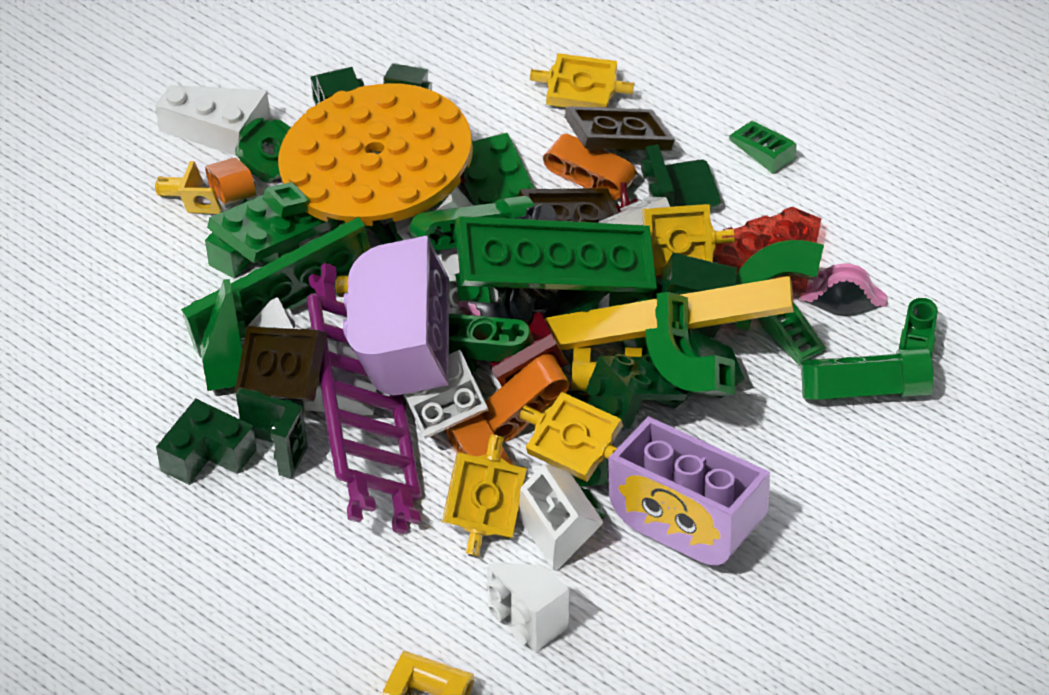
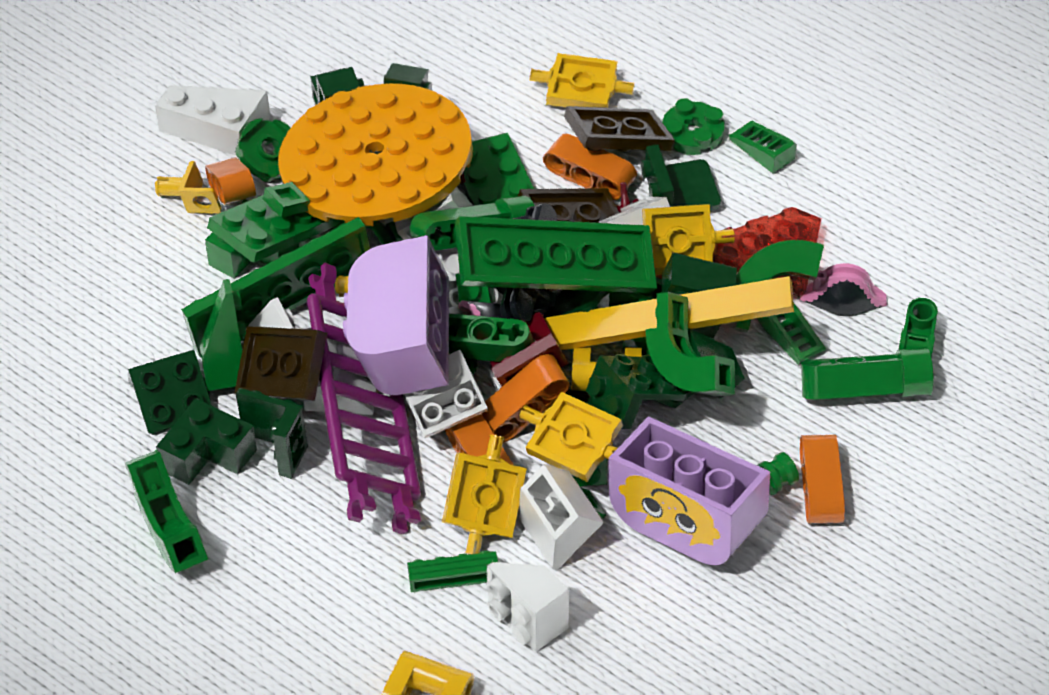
(163, 514): none -> green arch
(167, 389): none -> dark green bracket
(449, 571): none -> green piece
(698, 114): none -> green plate
(782, 472): none -> green wheel
(822, 479): none -> orange beam

